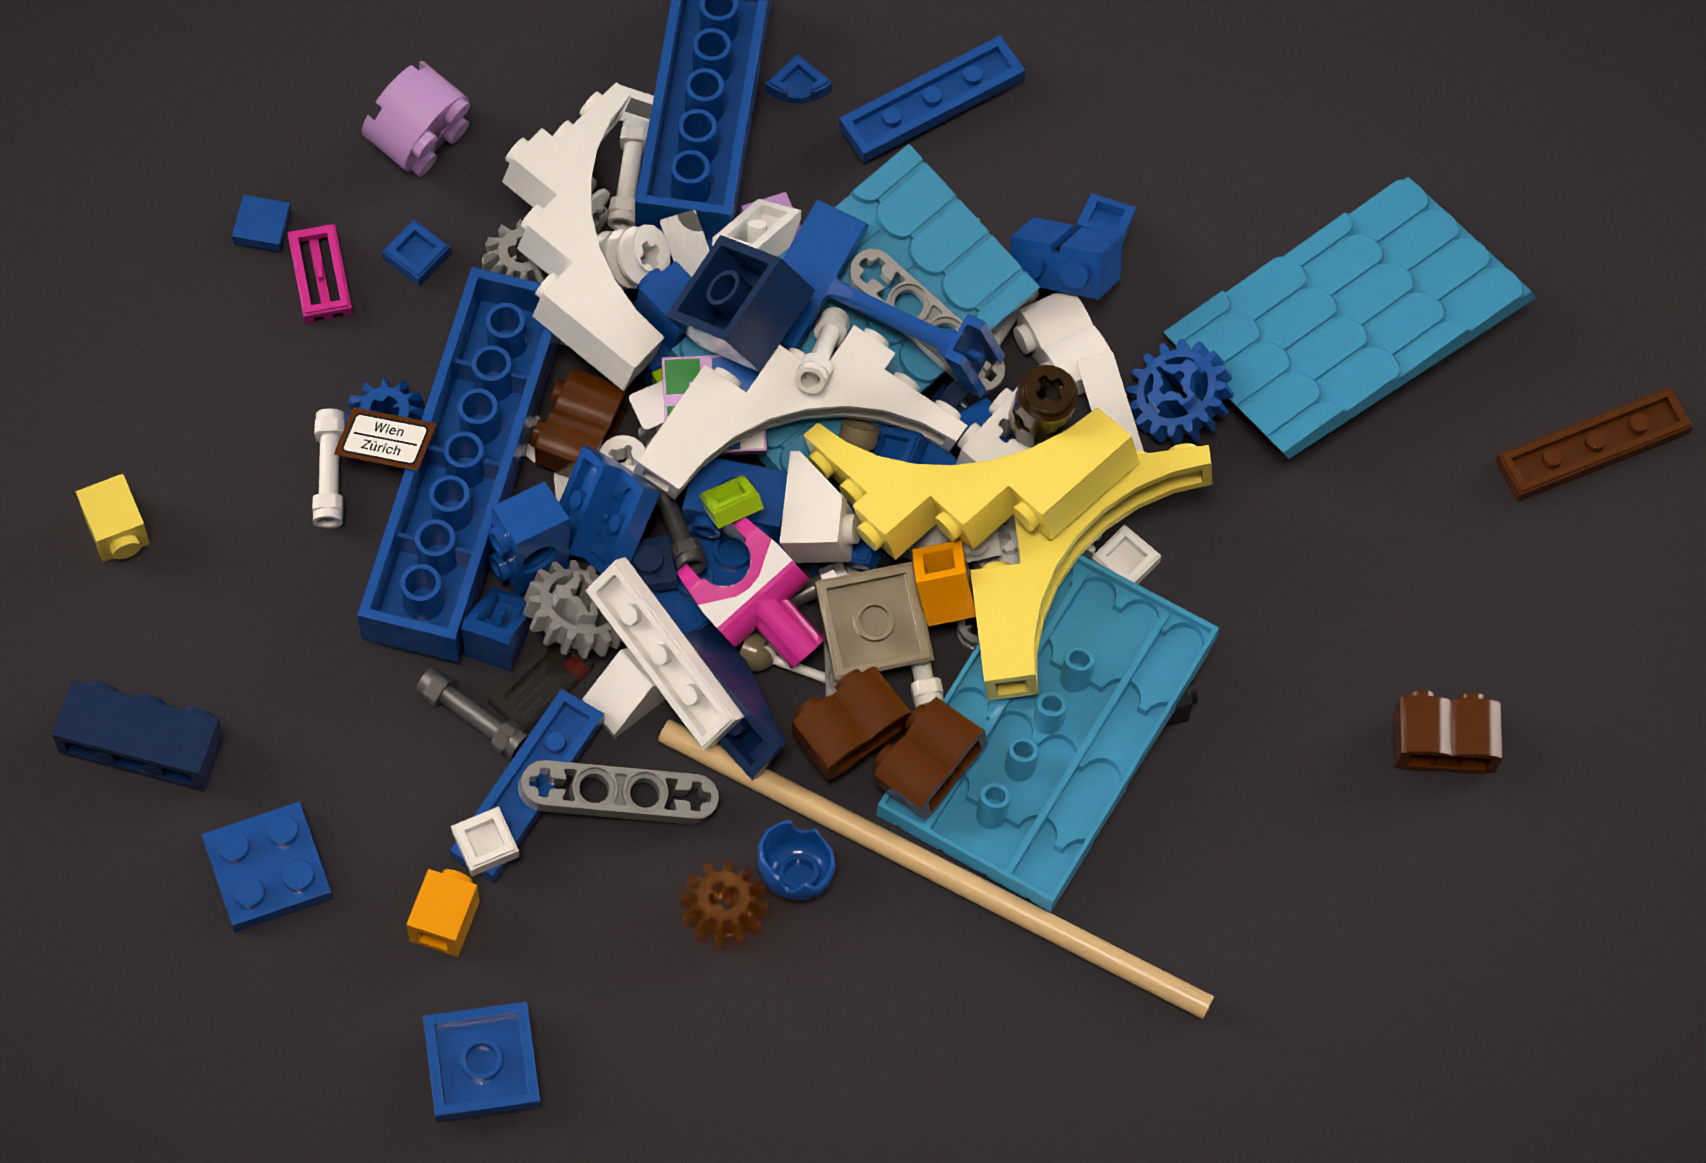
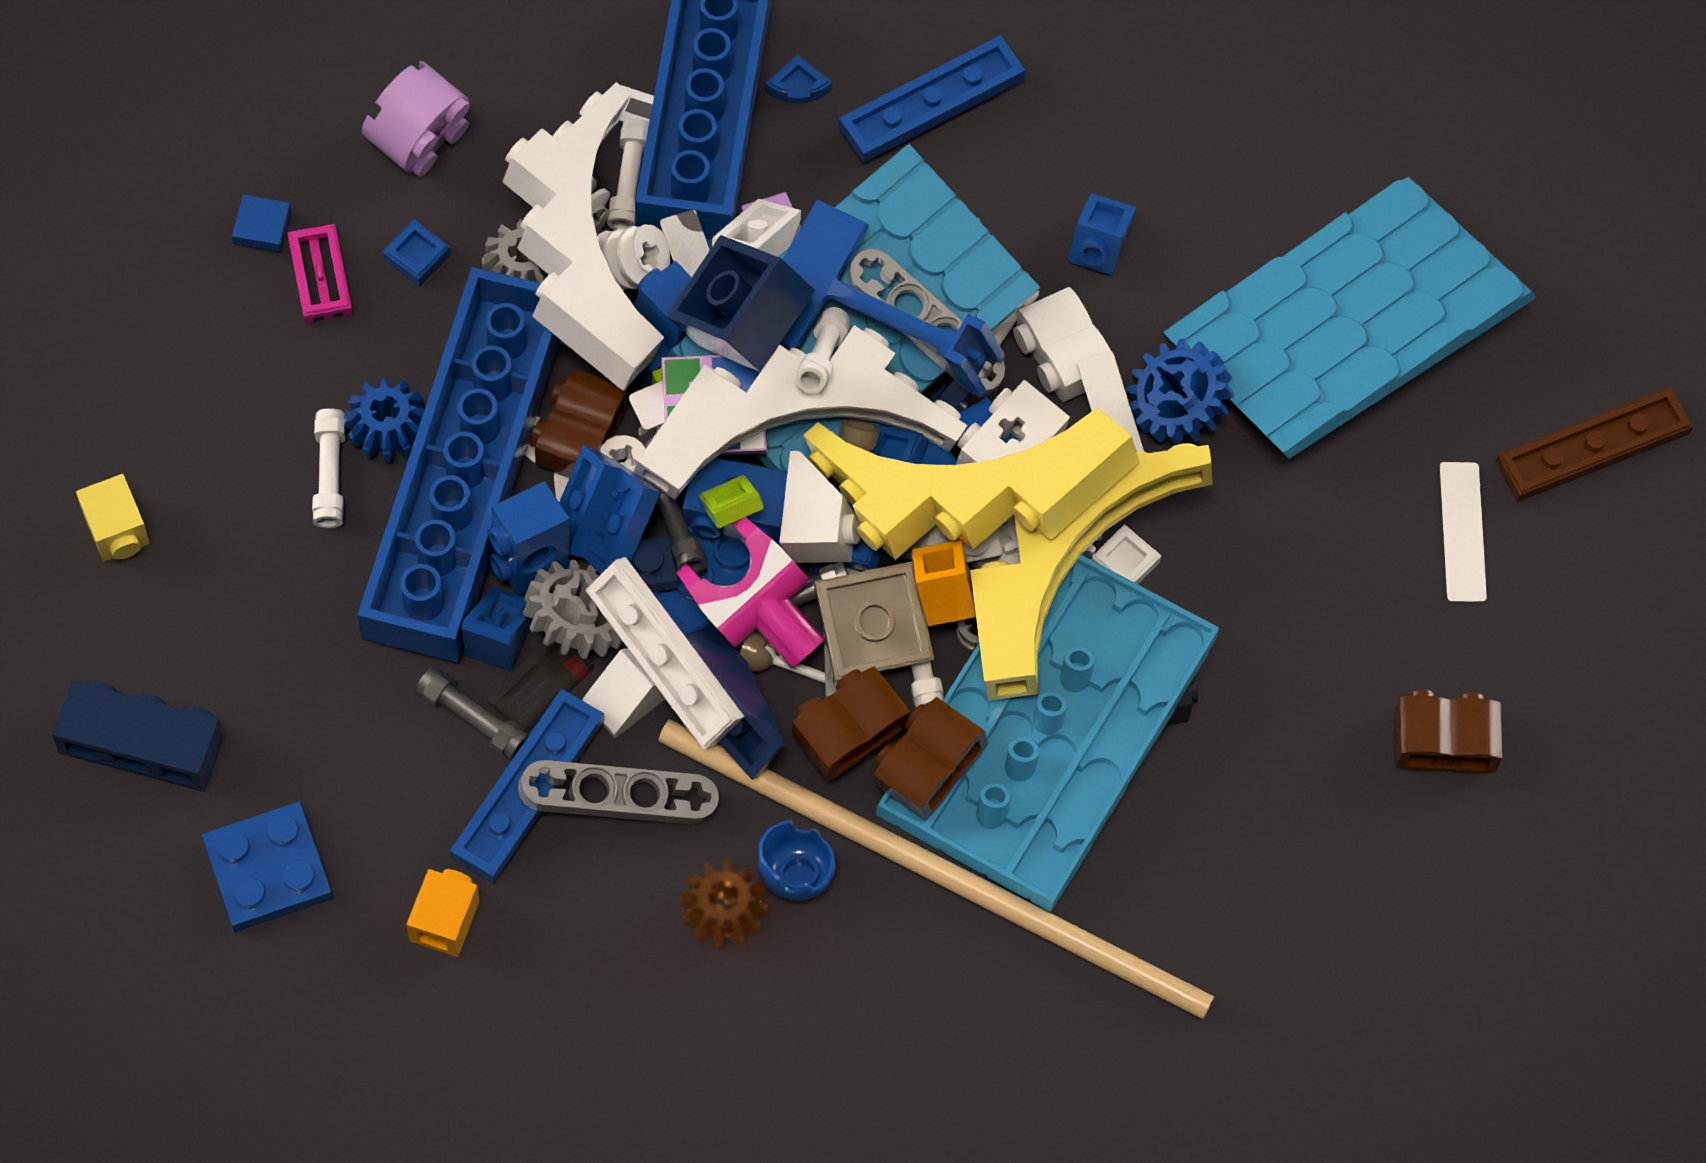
(385, 439): sticker -> none
(481, 1061): blue plate -> none
(485, 841): white tile -> none
(1042, 404): dark brown piece -> none
(1084, 265): blue piece -> none
(1463, 531): none -> white sticker

